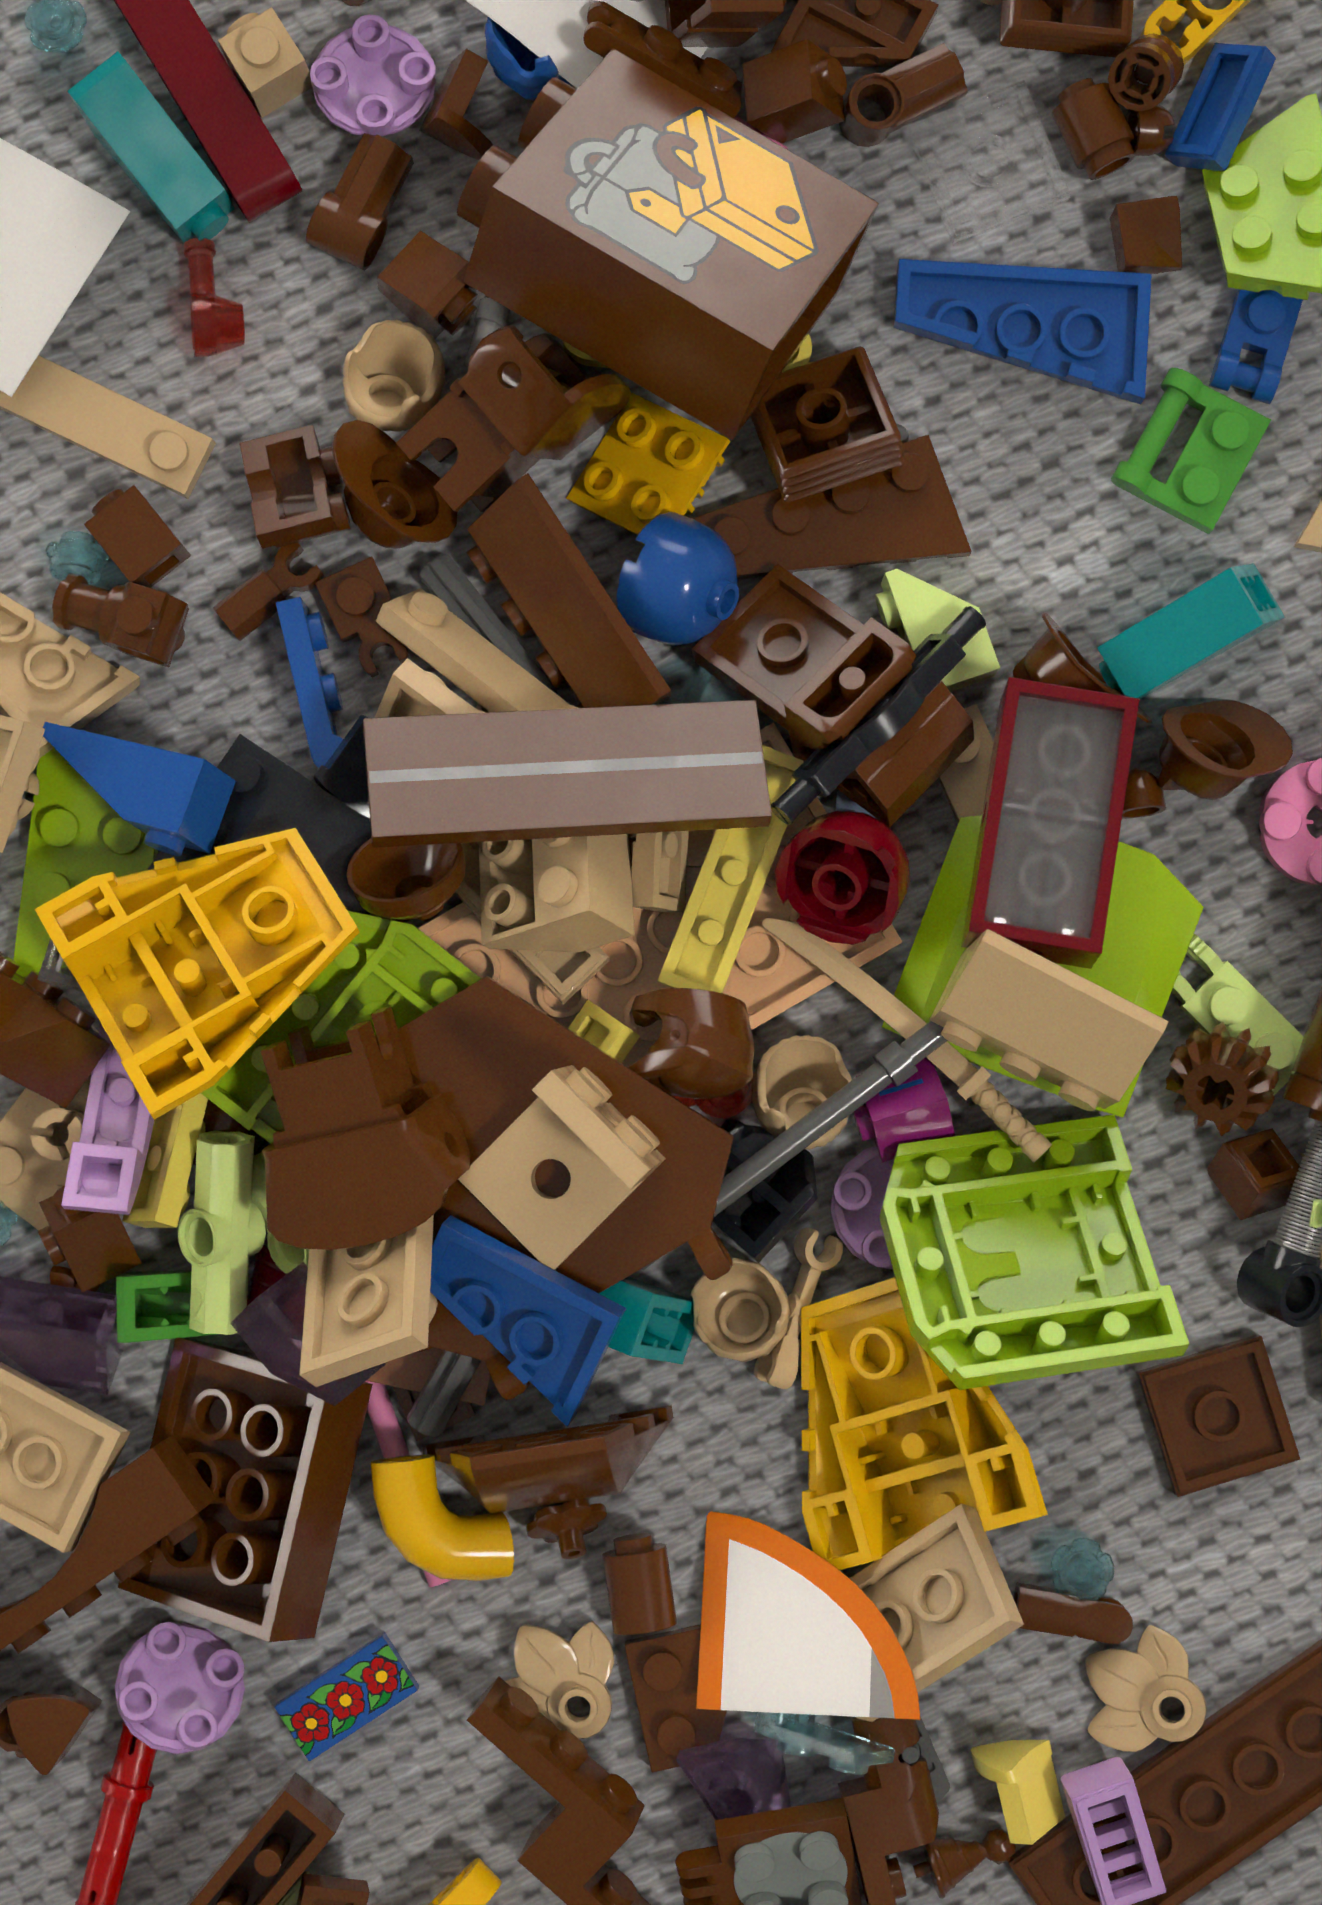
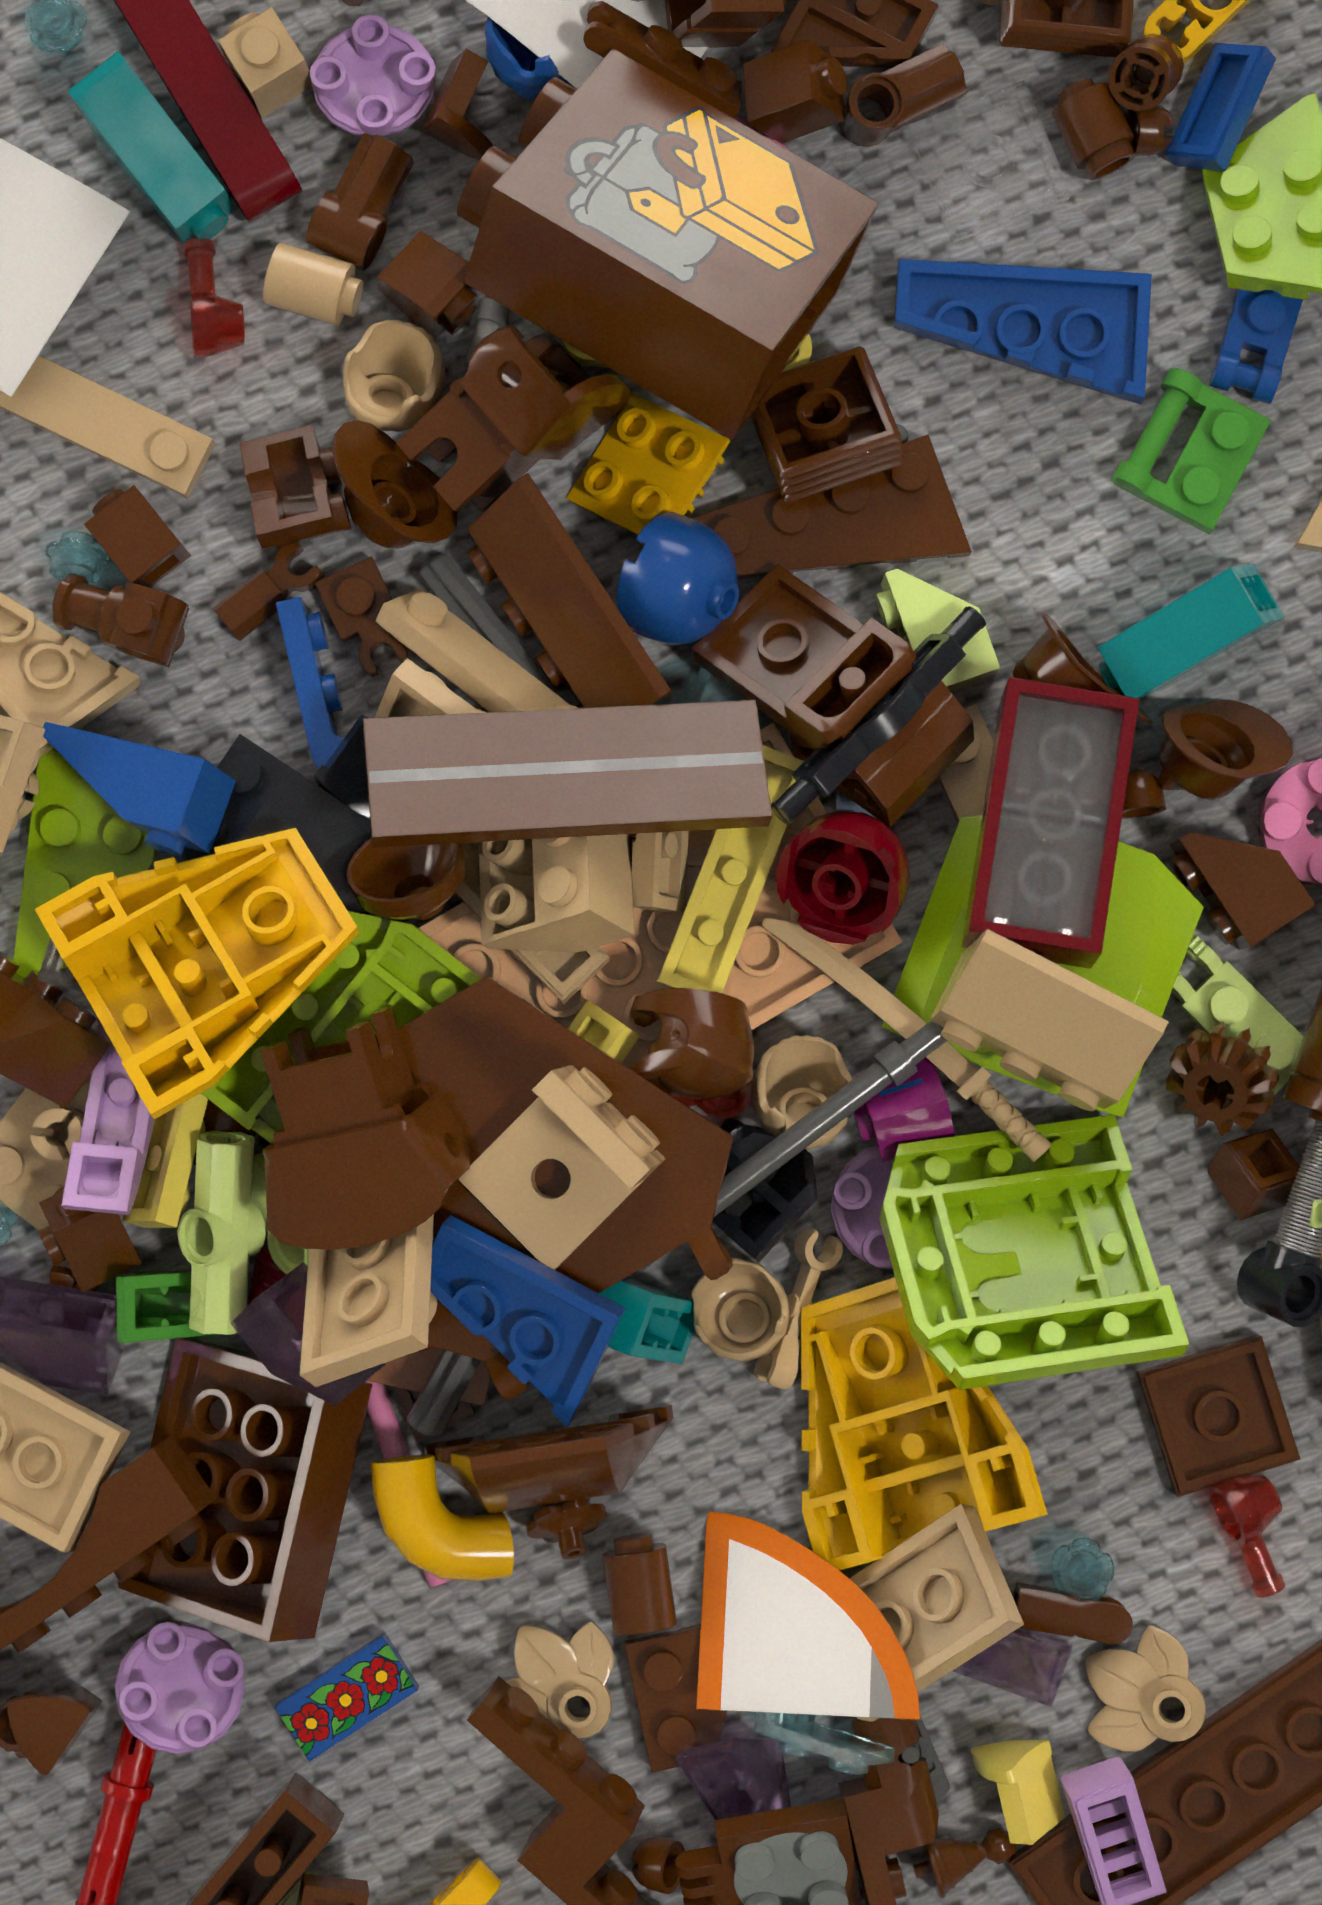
(312, 284): none -> tan brick
(656, 1864): none -> reddish brown hinge
(1022, 1664): none -> slope
(1147, 235): reddish brown slope -> none
(1244, 884): none -> reddish brown slope
(1253, 1509): none -> clear red bar

